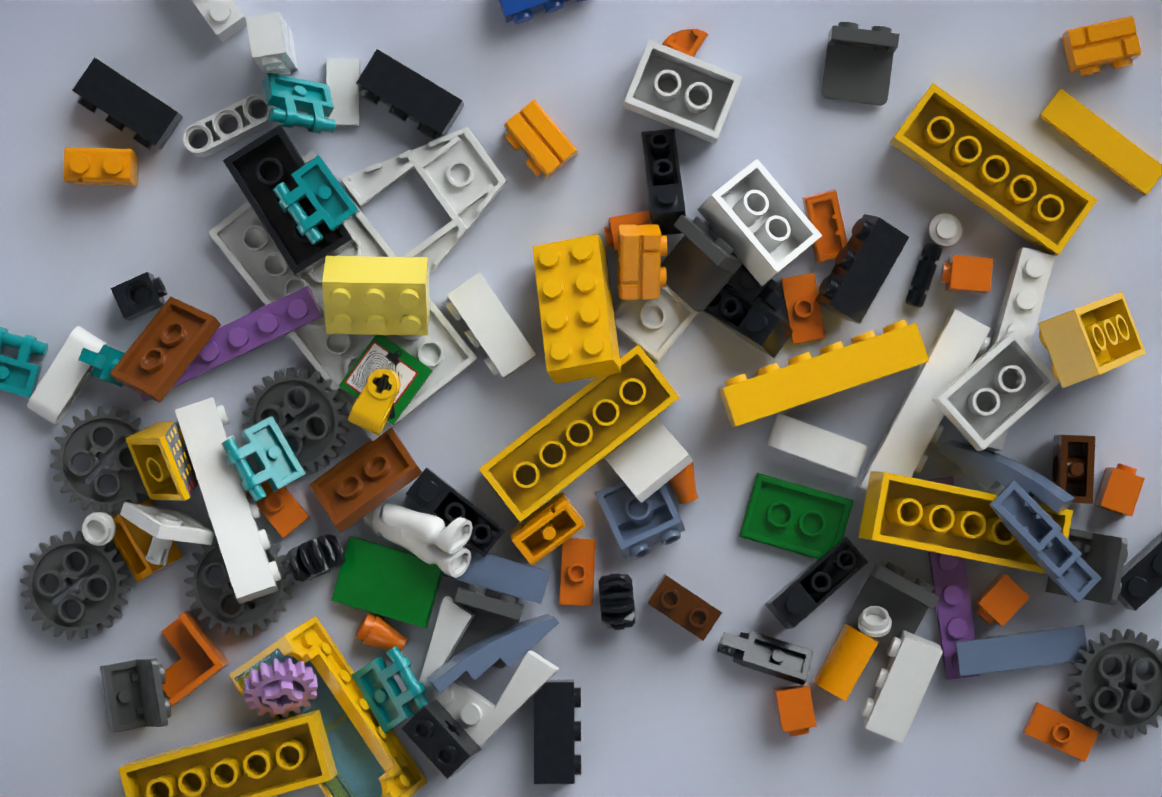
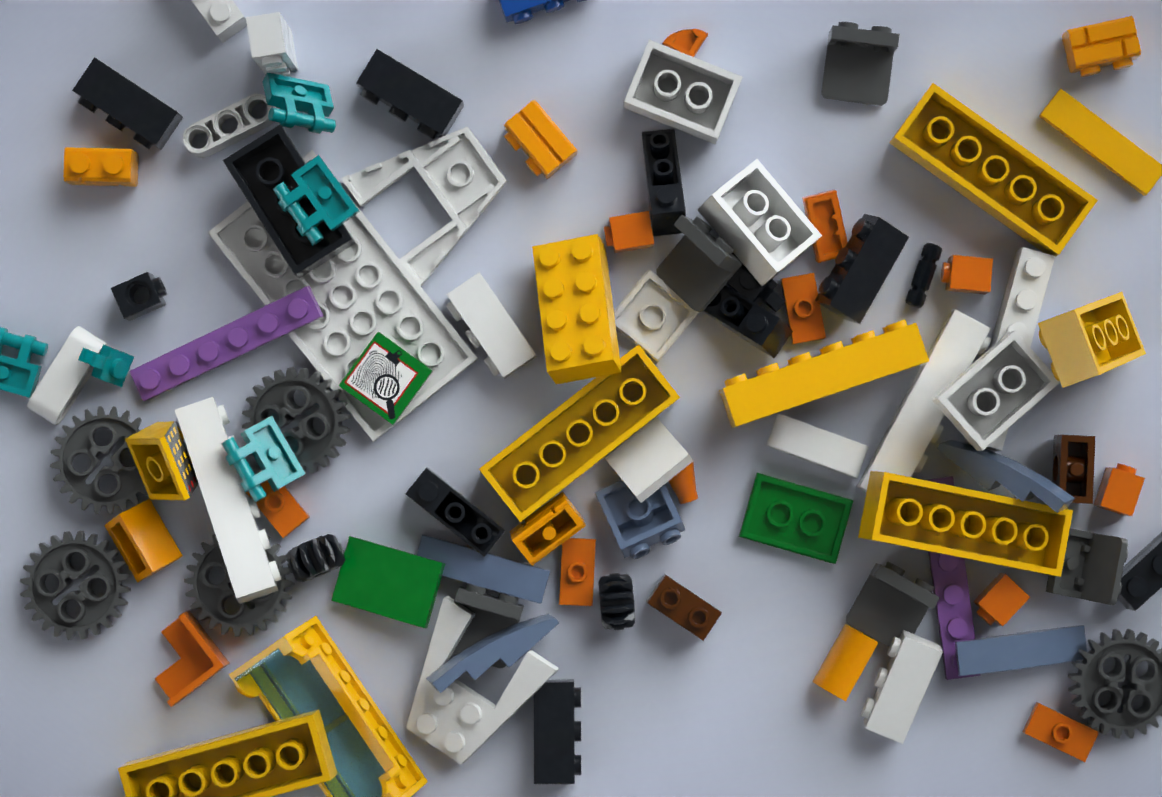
(98, 528): white plate -> none
(135, 694): dark grey bracket -> none
(165, 349): dark orange plate -> none
(165, 527): white tile -> none
(280, 688): lavender gear -> none
(345, 94): white tile -> none
(365, 479): dark orange plate -> none
(372, 406): yellow piece -> none
(376, 295): light yellow brick -> none
(380, 634): orange cone -> none
(383, 693): teal plate -> none
(424, 536): white piece -> none
(441, 739): black brick -> none
(640, 261): light orange brick -> none
(768, 655): hinge -> none
(795, 709): orange brick -> none
(816, 583): black slope -> none
(874, 621): white plate -> none
(945, 229): white plate -> none
(1044, 541): sand blue slope -> none

